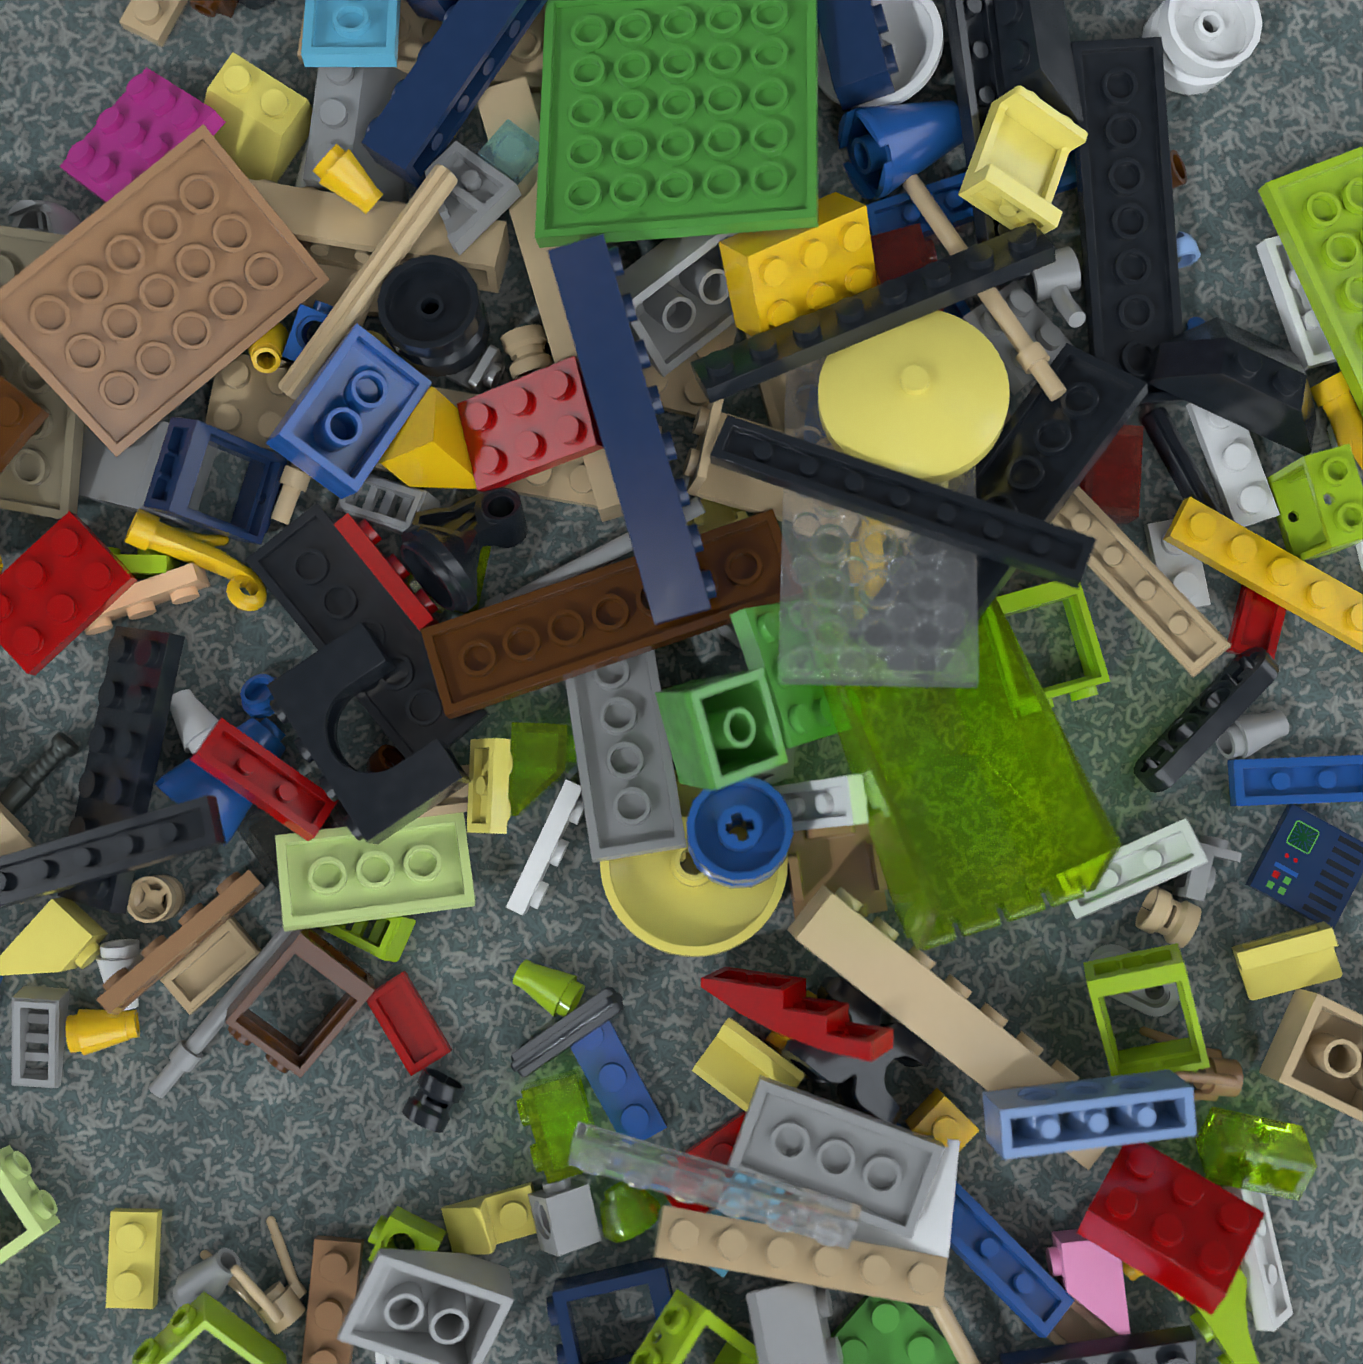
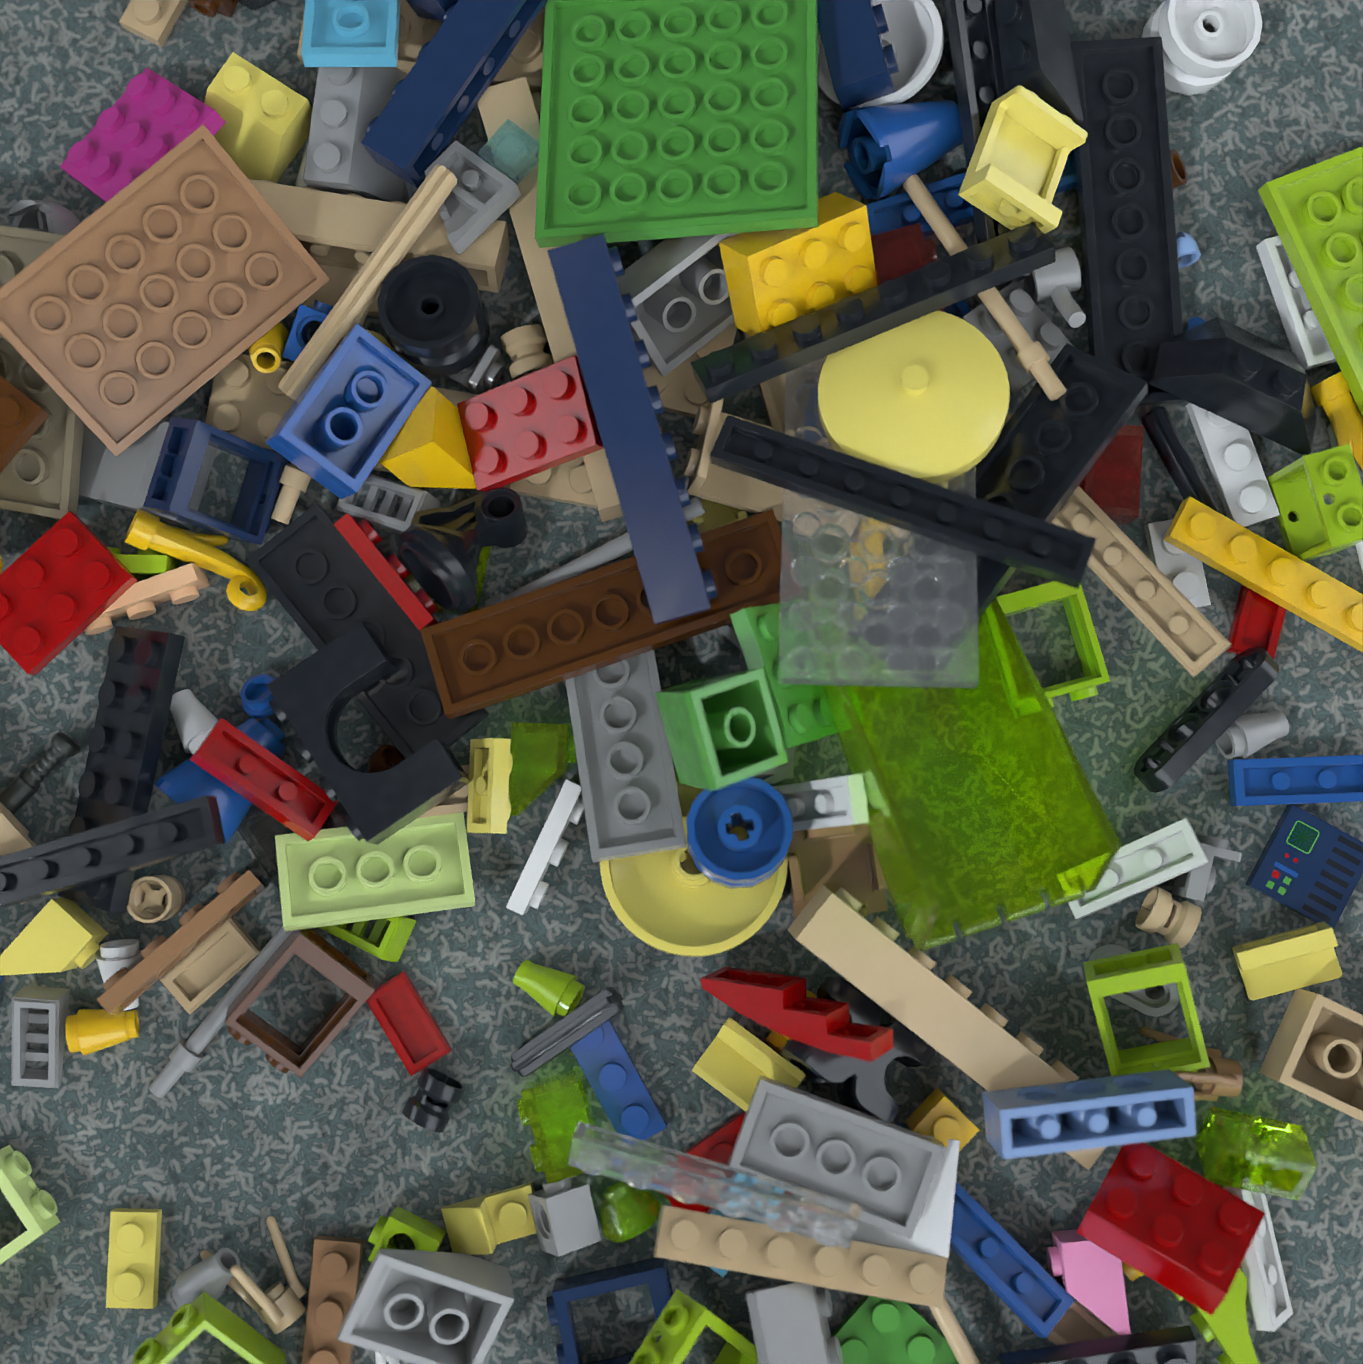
(347, 178): yellow cone -> none

